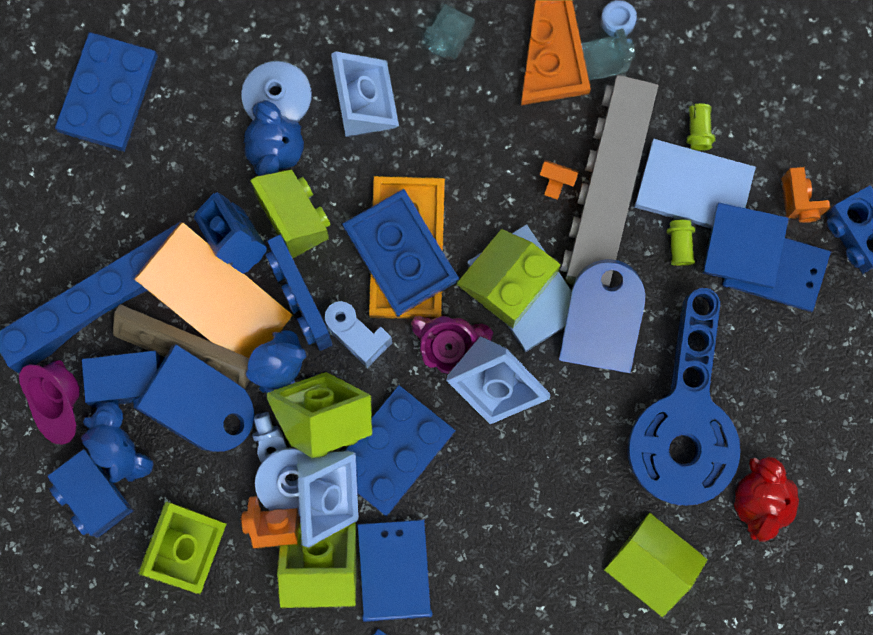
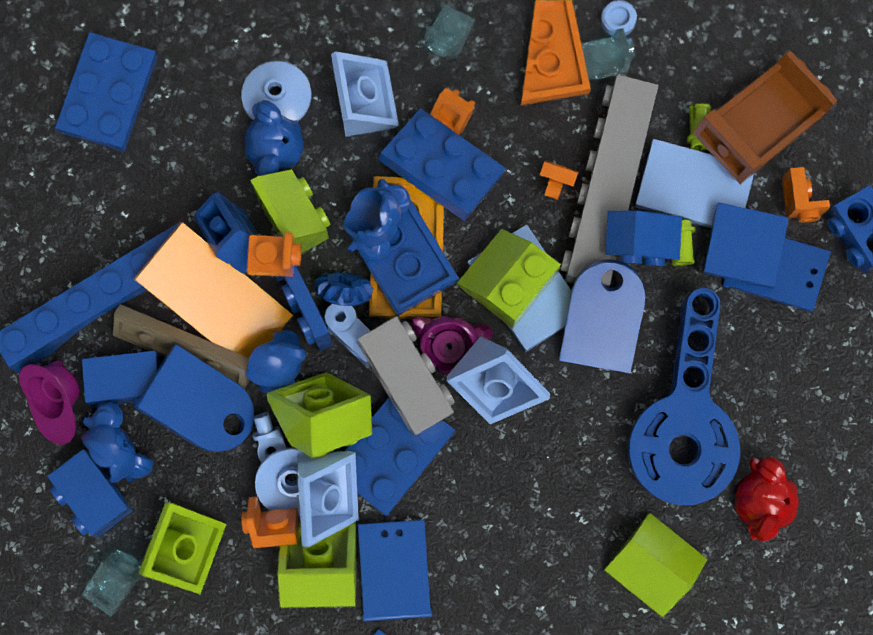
(113, 582): none -> clear light blue bracket
(273, 255): none -> orange bracket
(343, 288): none -> blue gear
(375, 219): none -> blue hair
(406, 375): none -> light grey brick
(442, 164): none -> blue plate
(452, 110): none -> orange tile
(644, 236): none -> blue brick
(765, 117): none -> dark orange panel

